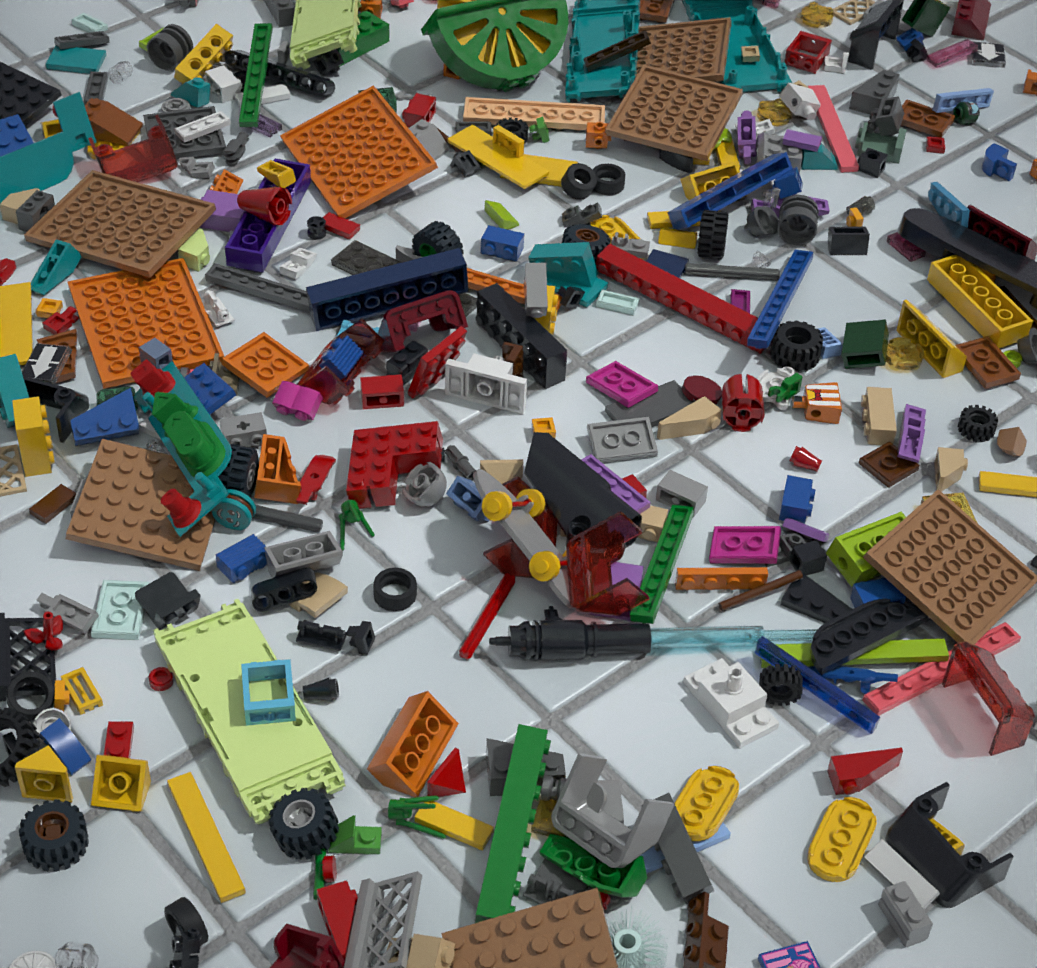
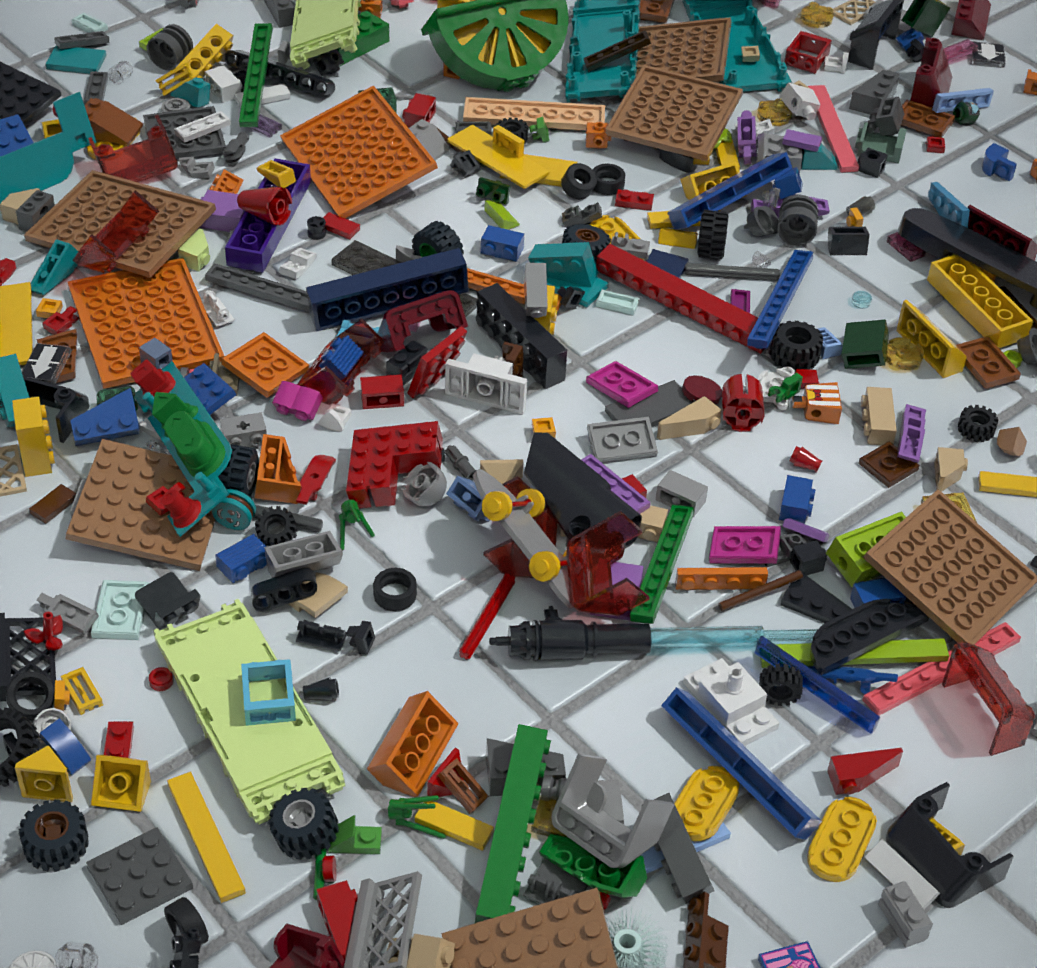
(117, 235): none -> clear red windscreen
(139, 875): none -> dark grey plate
(154, 498): none -> red plate
(162, 86): none -> yellow tile
(276, 516): none -> black tyre
(335, 418): none -> white tile
(460, 788): none -> dark orange tile
(493, 190): none -> dark green hips
(634, 200): none -> red plate
(742, 764): none -> blue brick
(809, 376): none -> red tile
(861, 299): none -> clear light blue tile
(932, 75): none -> dark red windscreen

